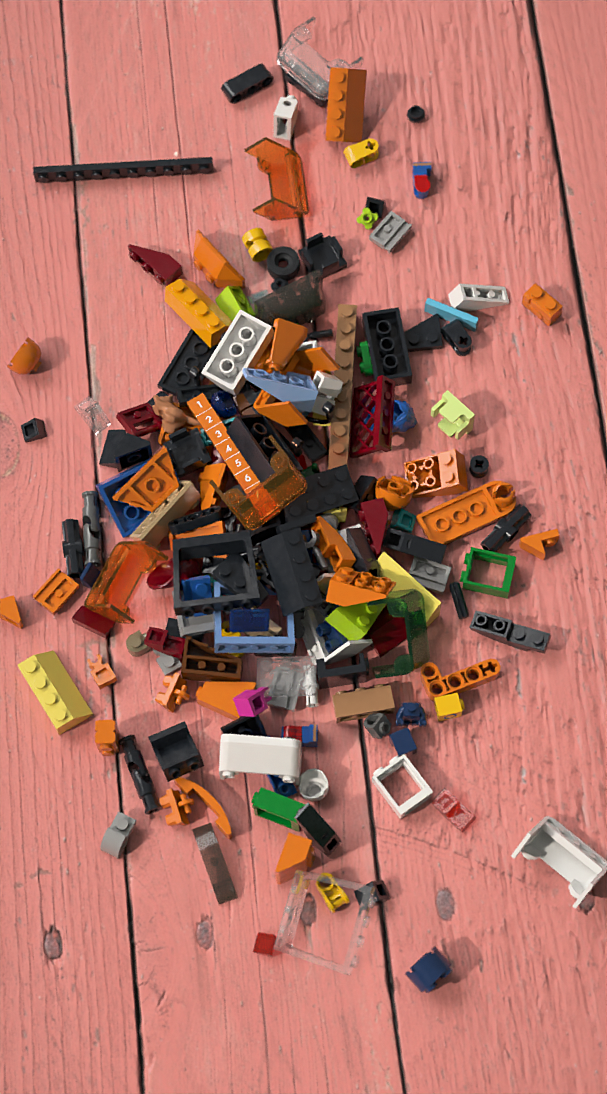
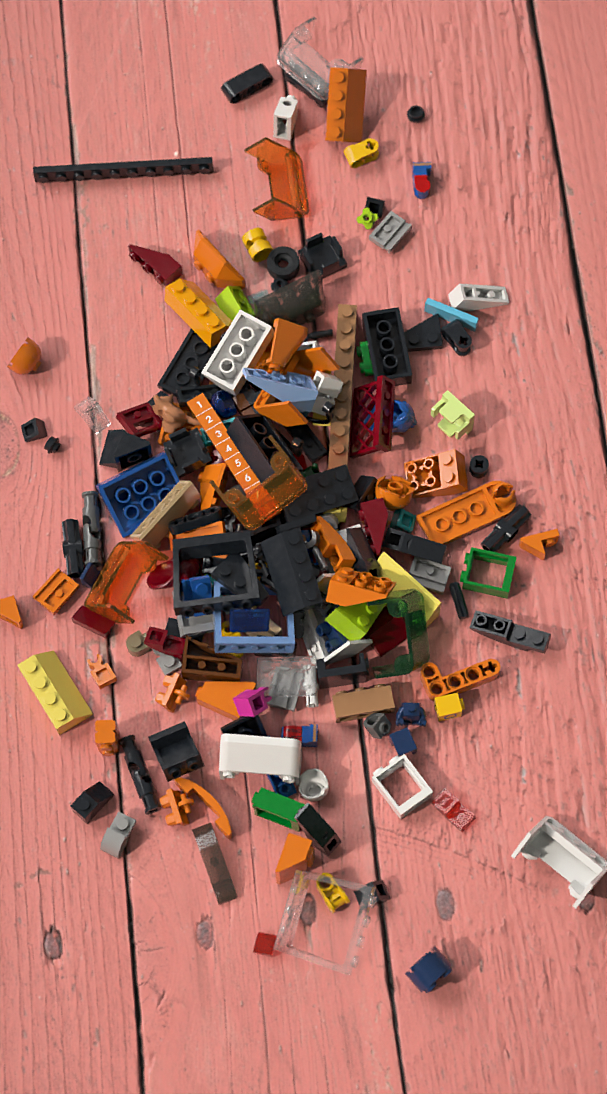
(52, 445): none -> black plate
(91, 801): none -> black slope
(151, 483): orange wing -> none
(542, 304): orange brick -> none

